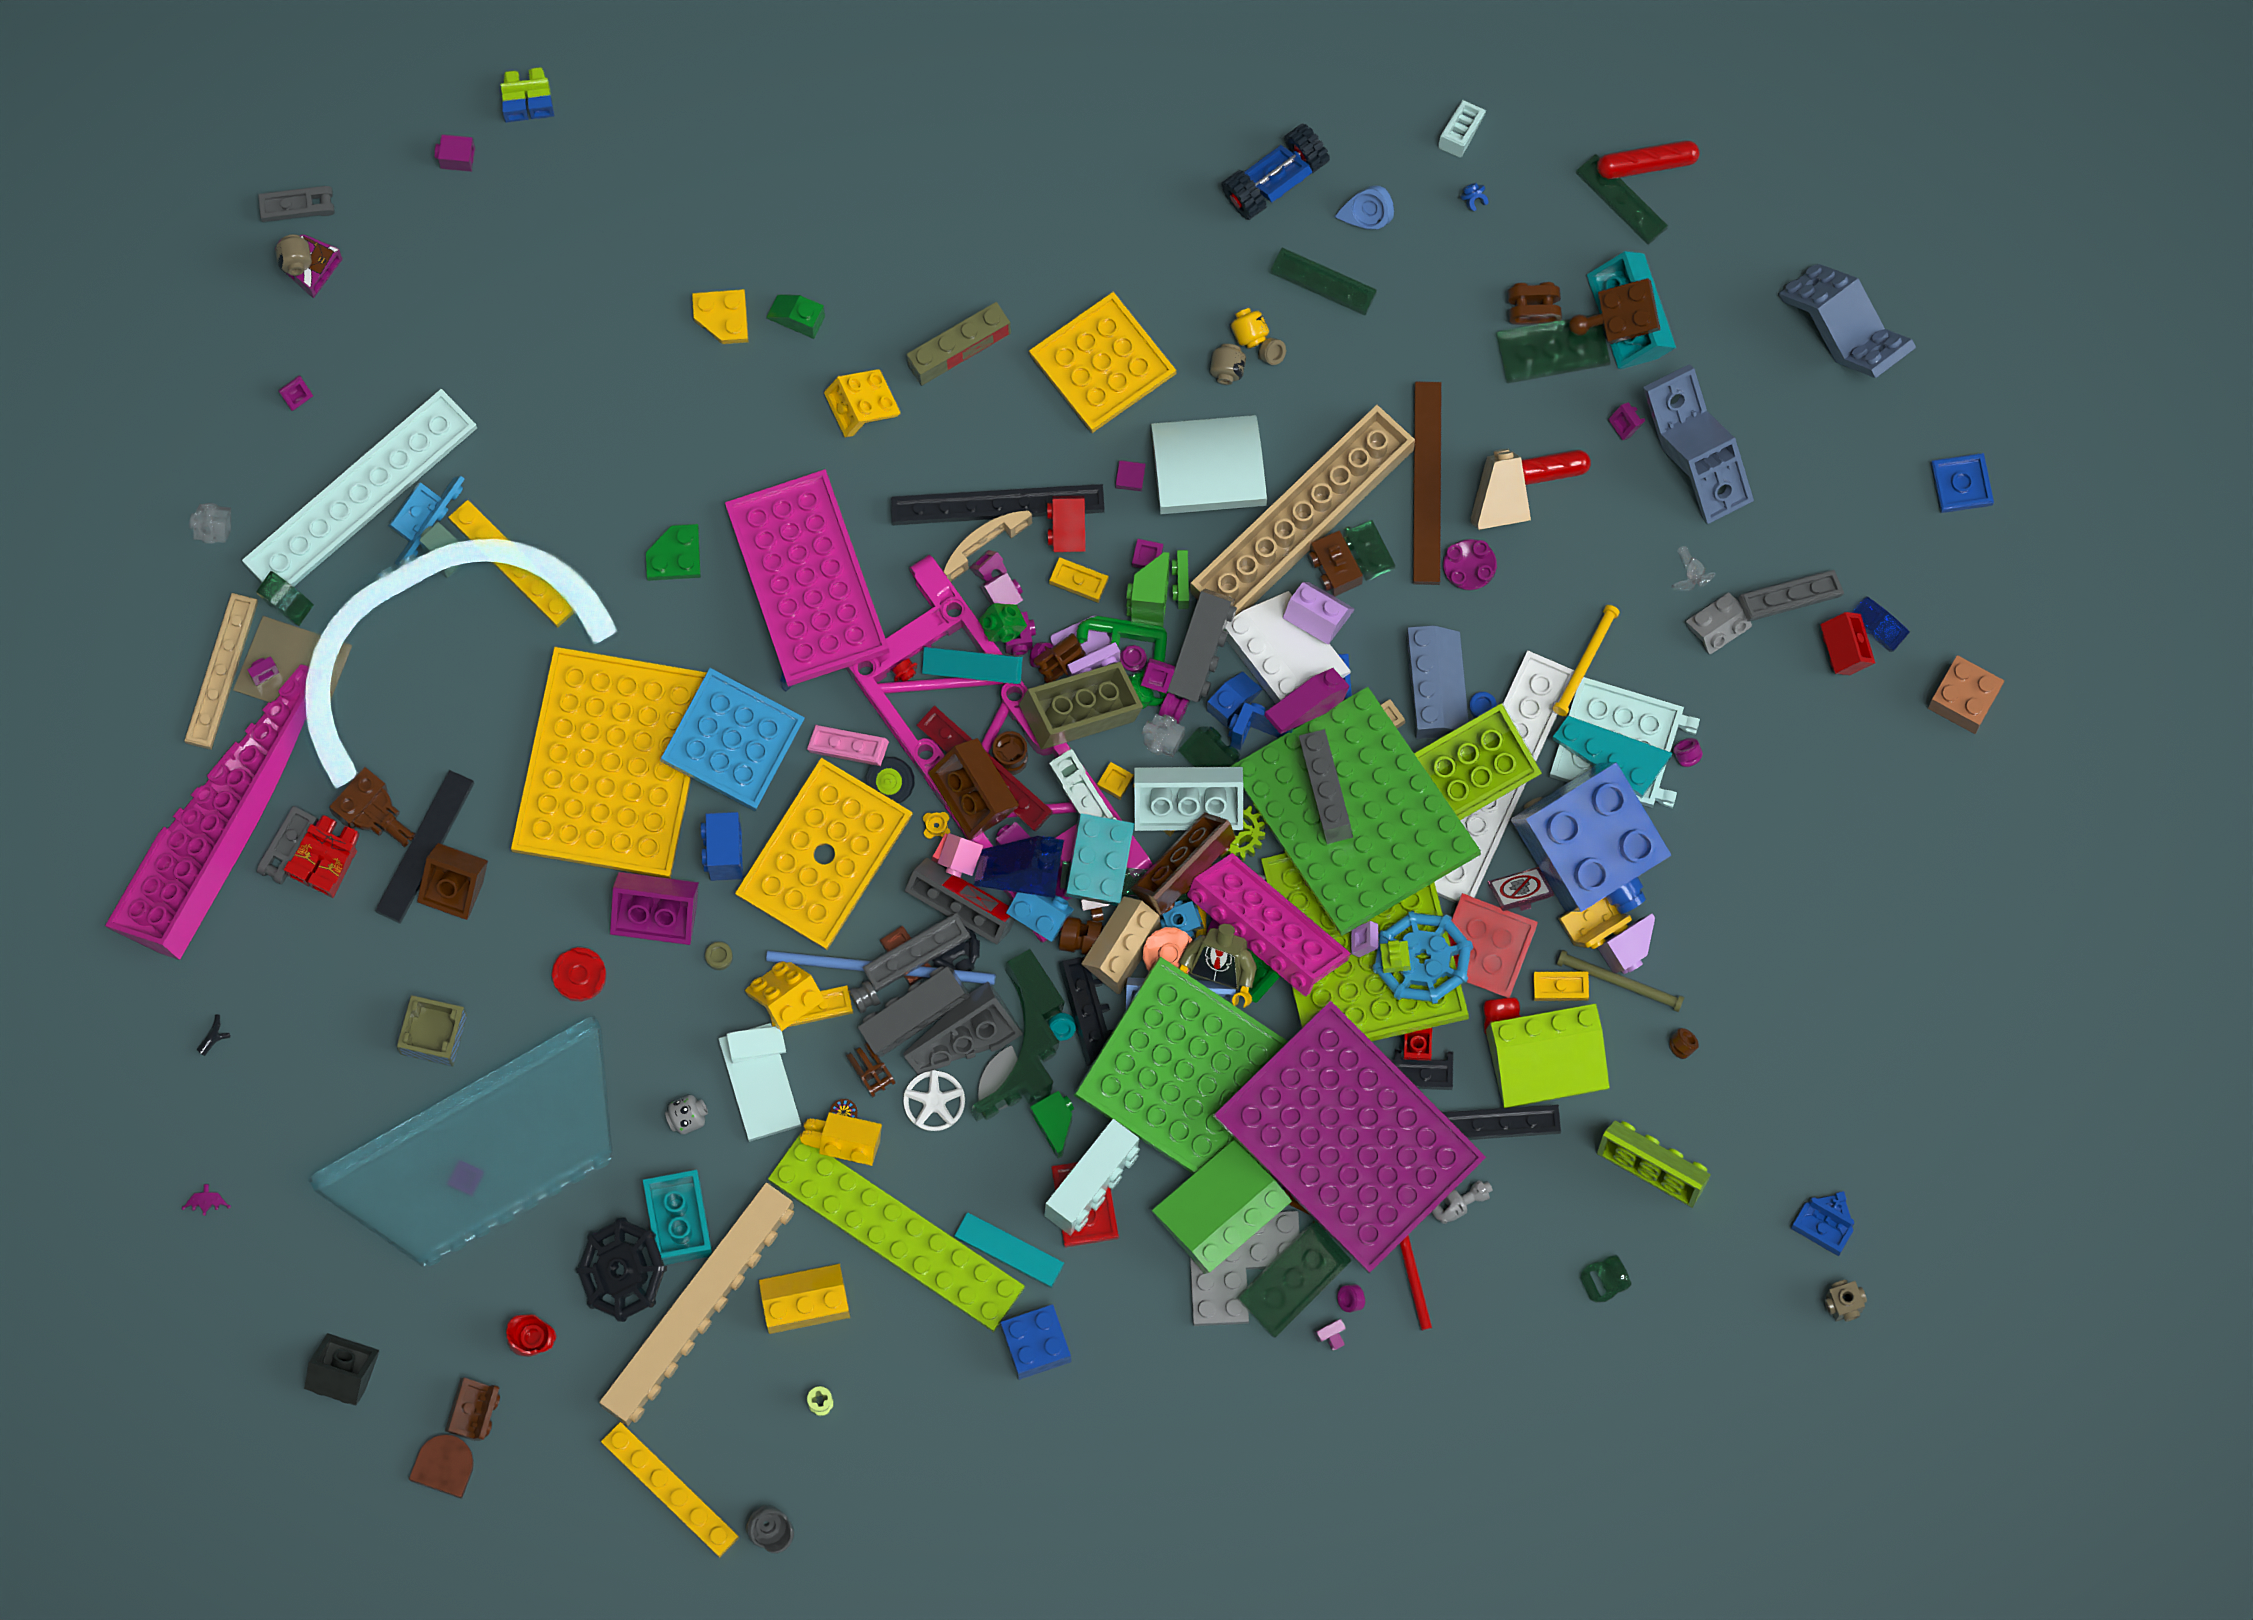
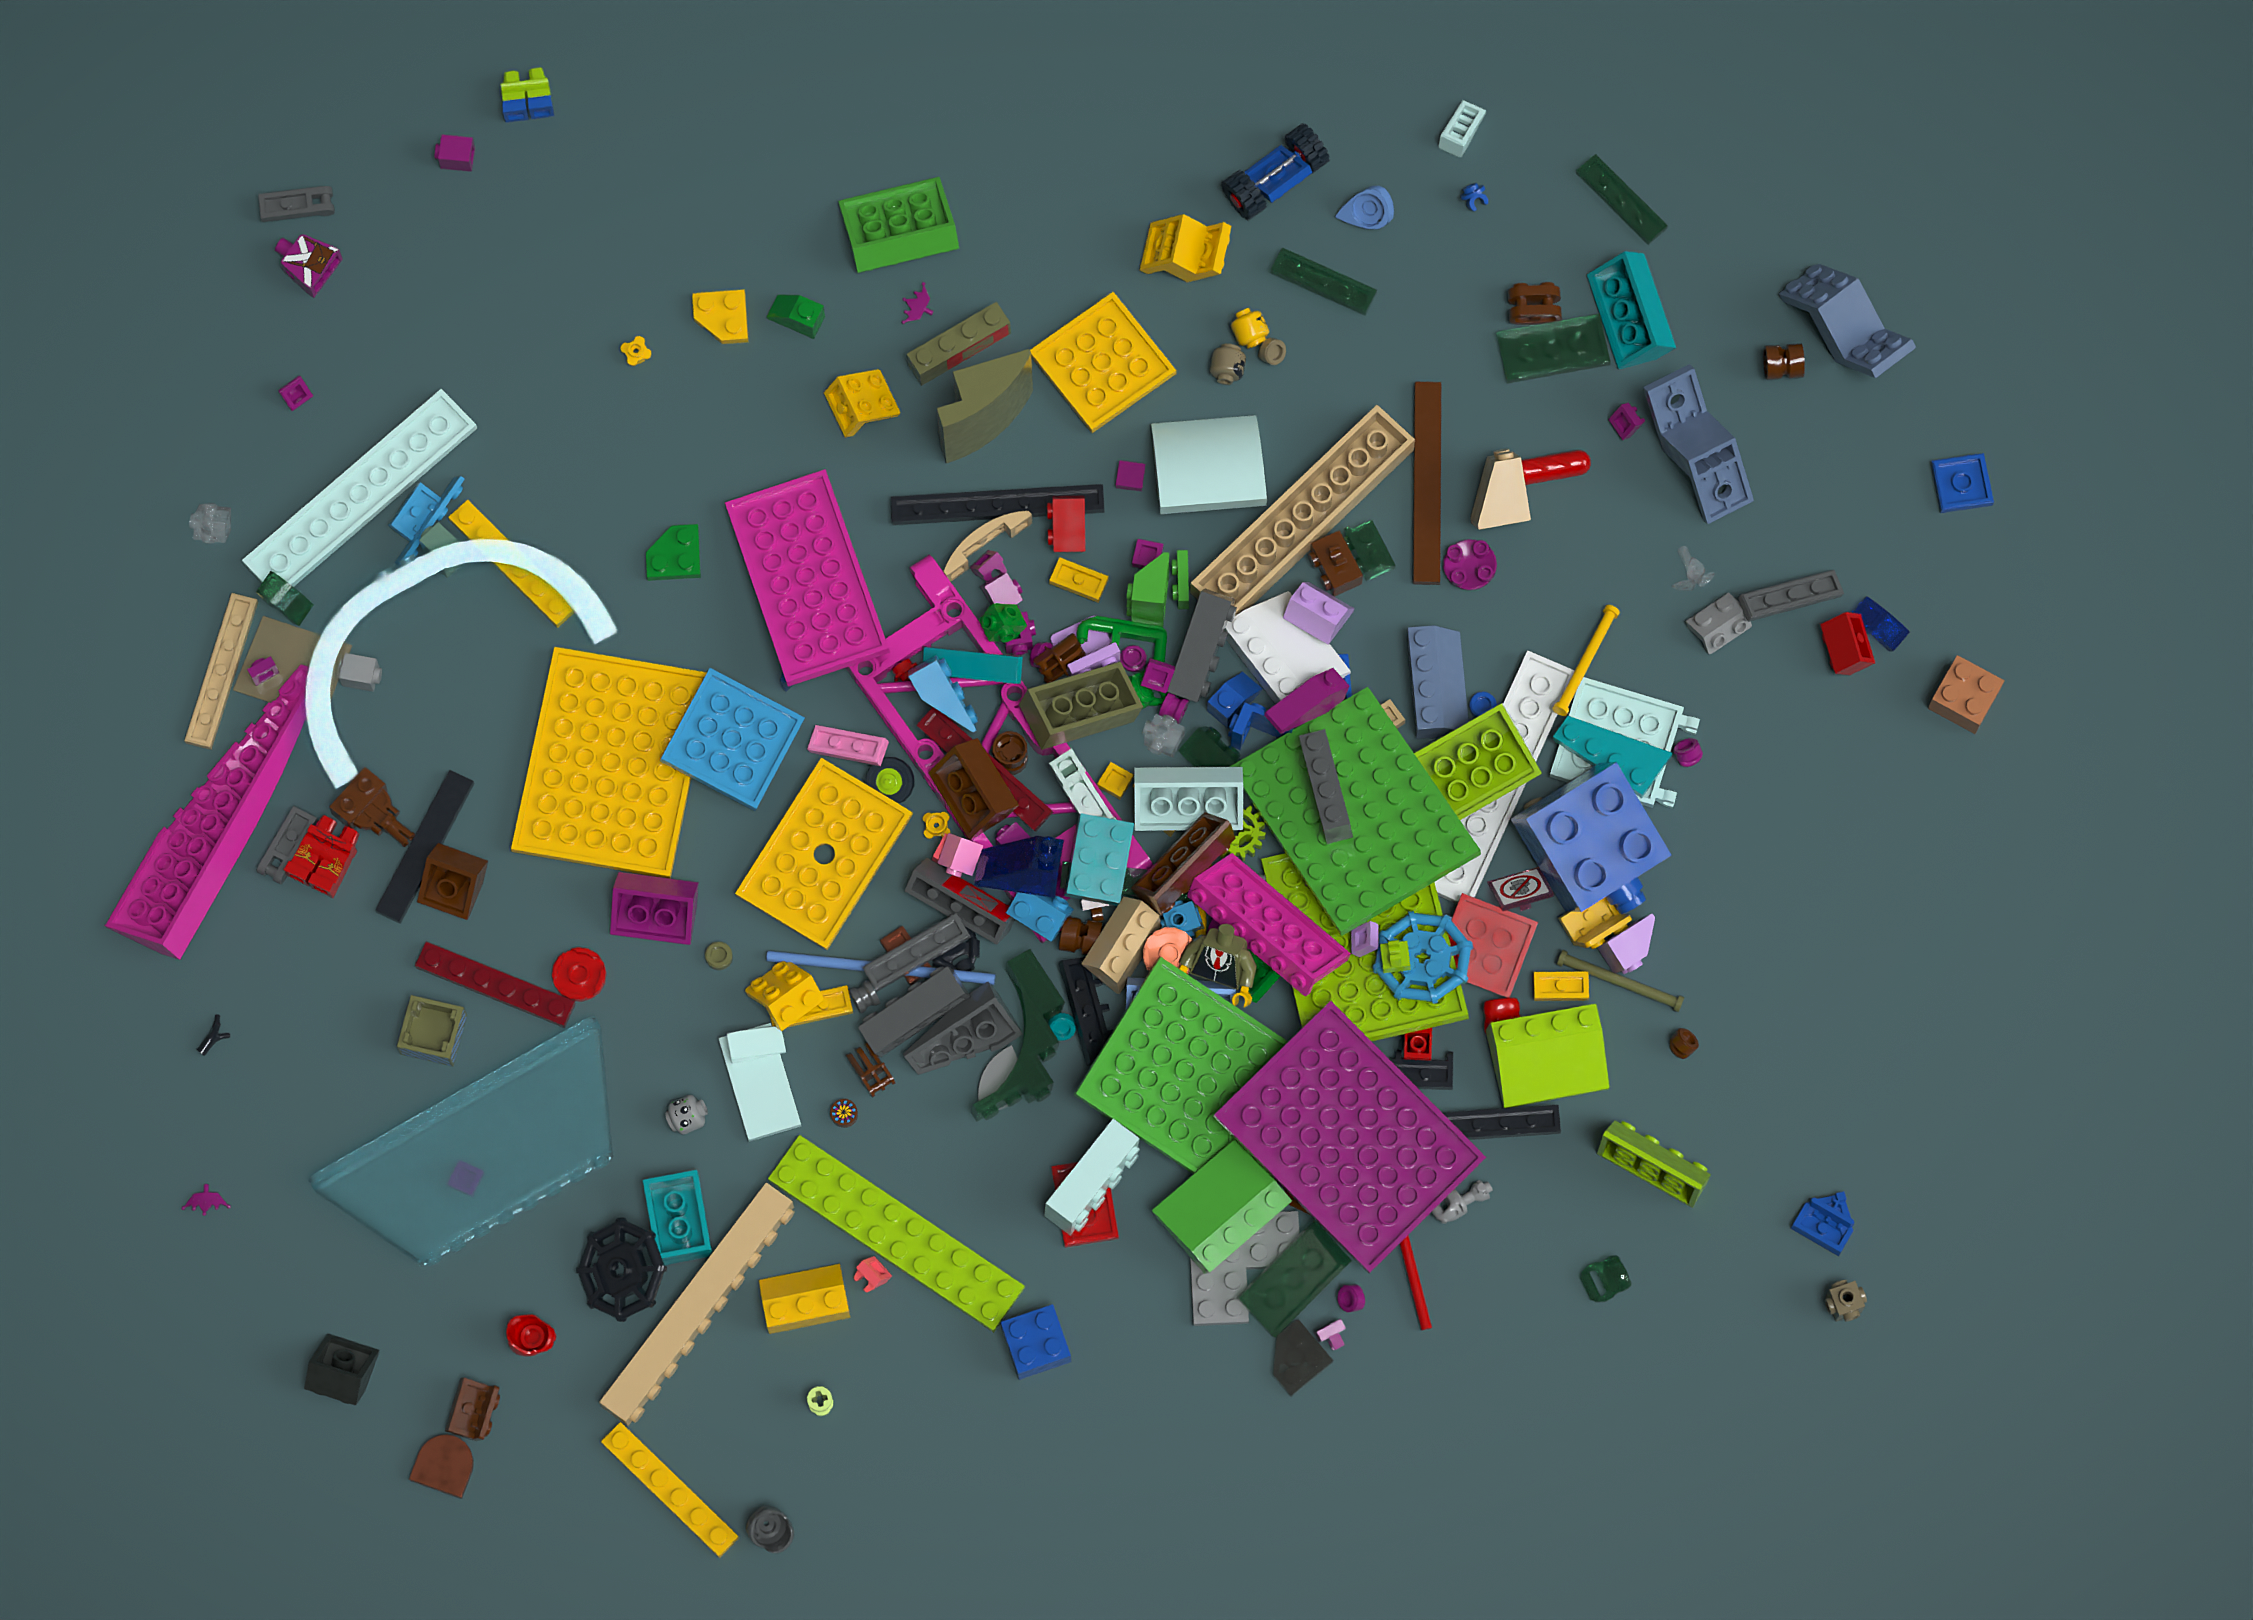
(293, 254): dark tan head -> none
(360, 672): none -> light grey brick
(495, 984): none -> dark red plate
(639, 357): none -> yellow plate
(724, 846): blue brick -> none
(843, 1137): yellow hinge -> none
(874, 1273): none -> coral tile
(899, 224): none -> bright green slope
(918, 305): none -> magenta piece
(934, 1100): white wheel -> none
(936, 688): none -> dark azure slope
(985, 403): none -> olive slope
(1009, 1250): teal tile -> none
(1054, 1120): green slope -> none
(1185, 248): none -> yellow bracket
(1298, 1358): none -> clear smoke plate
(1626, 312): reddish brown plate -> none
(1648, 159): red piece -> none
(1783, 361): none -> reddish brown wheel

